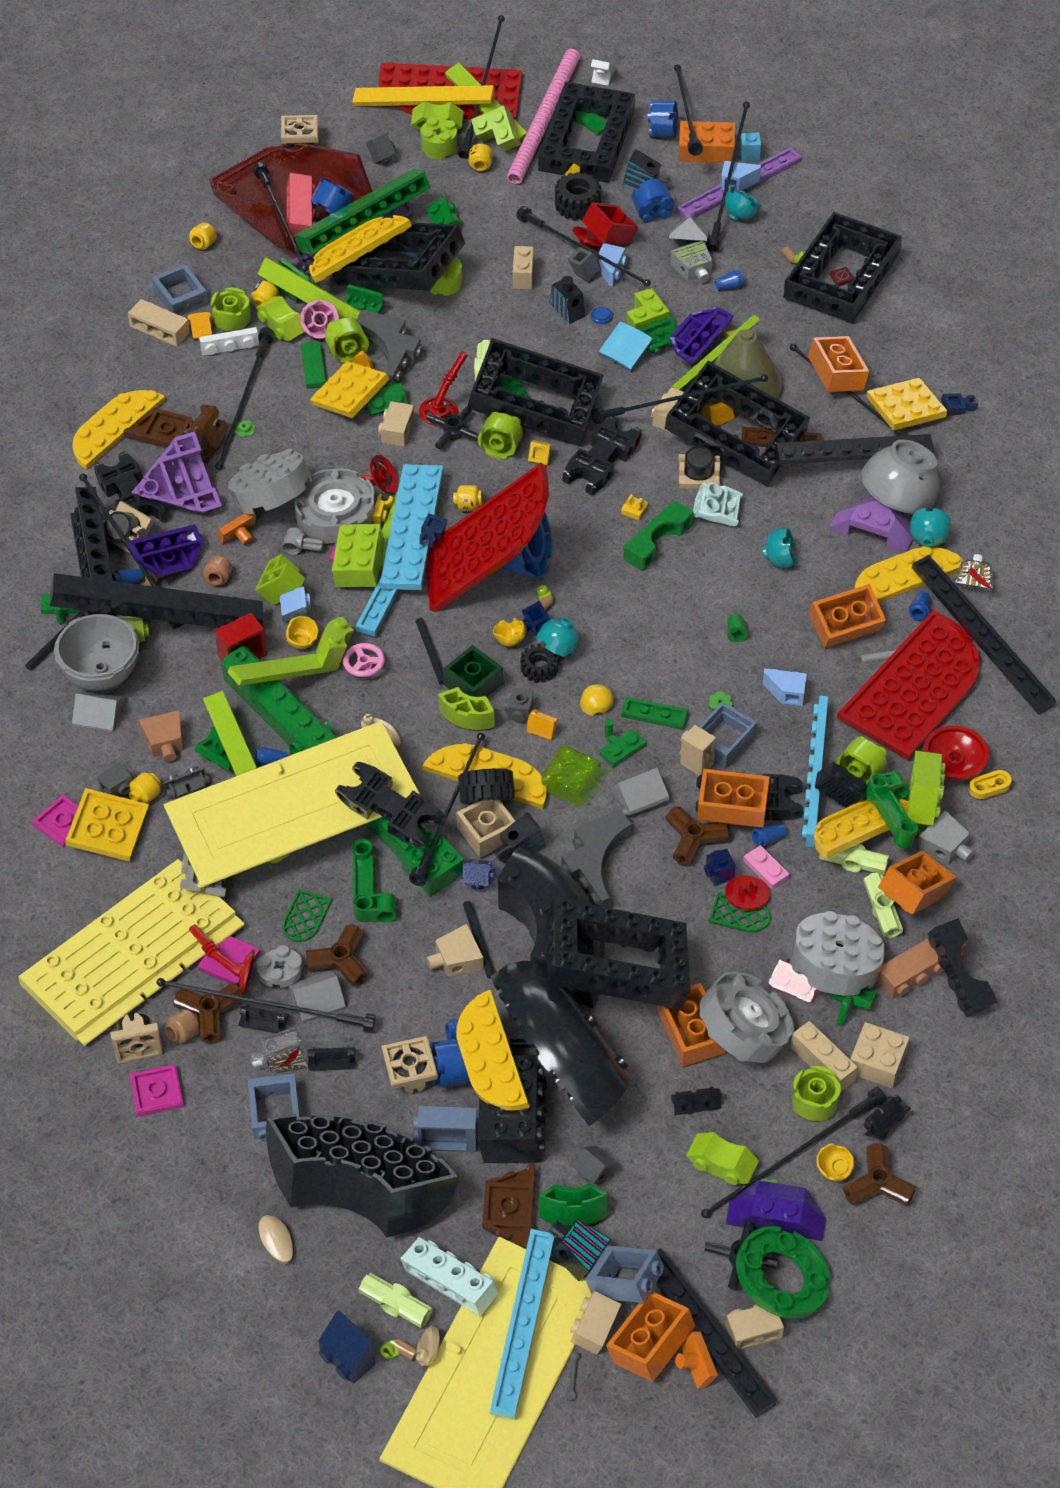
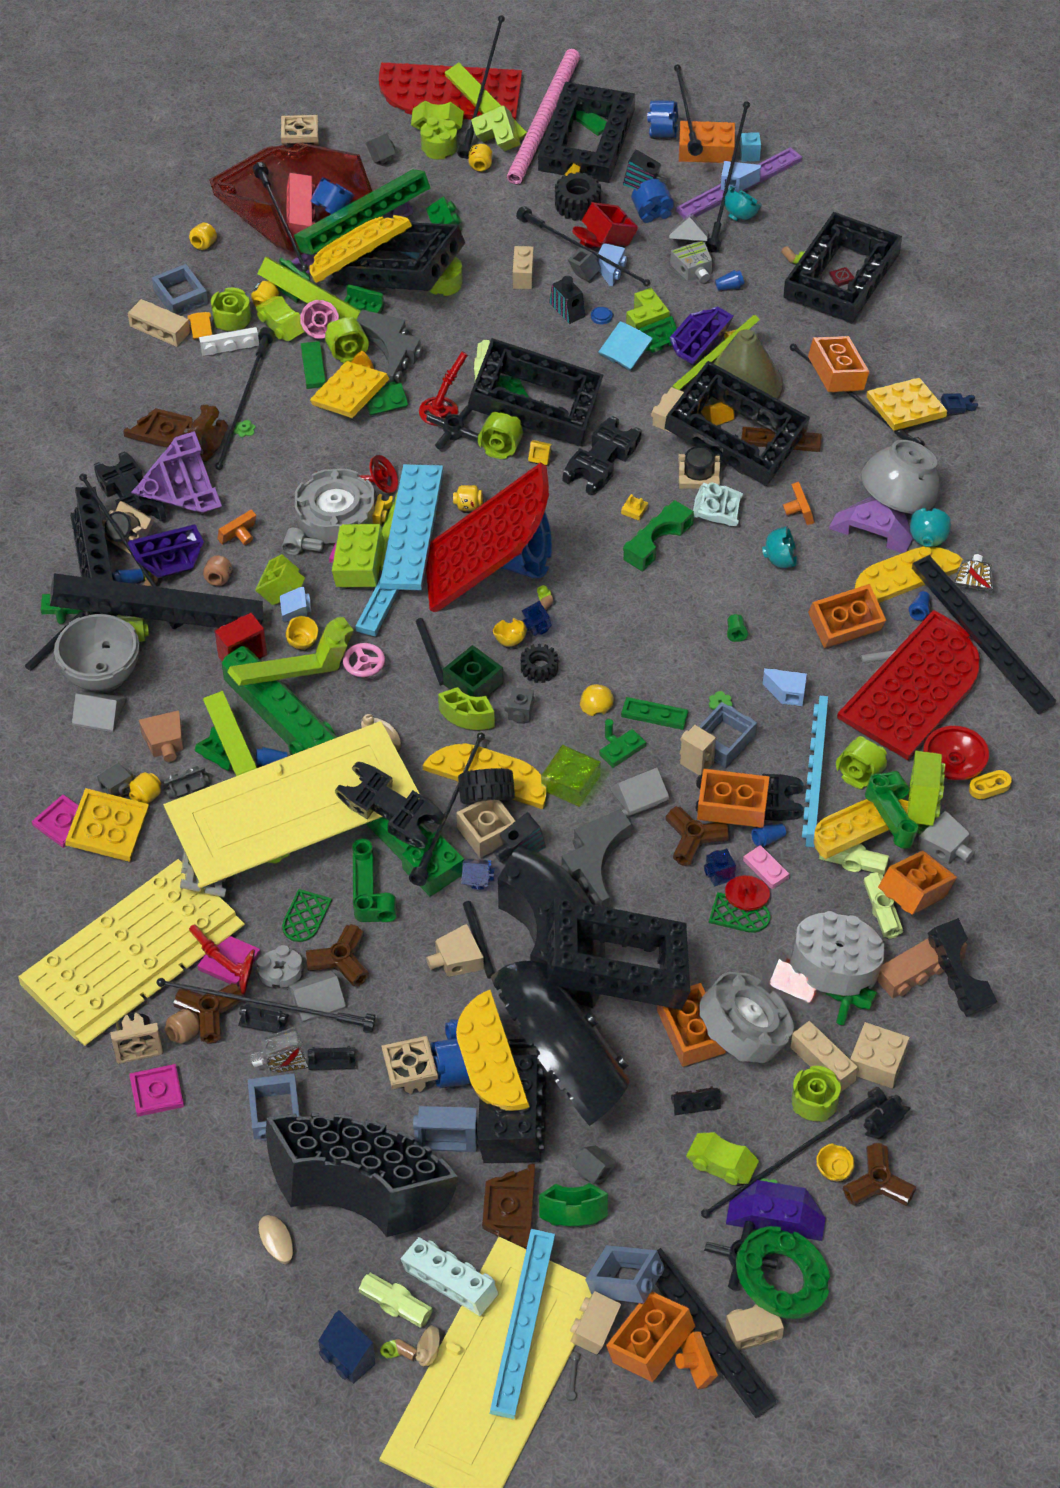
(107, 425): yellow plate -> none
(269, 481): light grey piece -> none
(396, 423): tan brick -> none
(416, 95): yellow tile -> none
(431, 528): dark blue plate -> none
(541, 724): light orange tile -> none
(559, 636): teal cylinder -> none
(577, 1246): black torso -> none
(600, 415): black piece -> none
(602, 72): white slope -> none
(799, 504): none -> orange tile
(840, 785): black brick -> none
(841, 448): black plate -> none

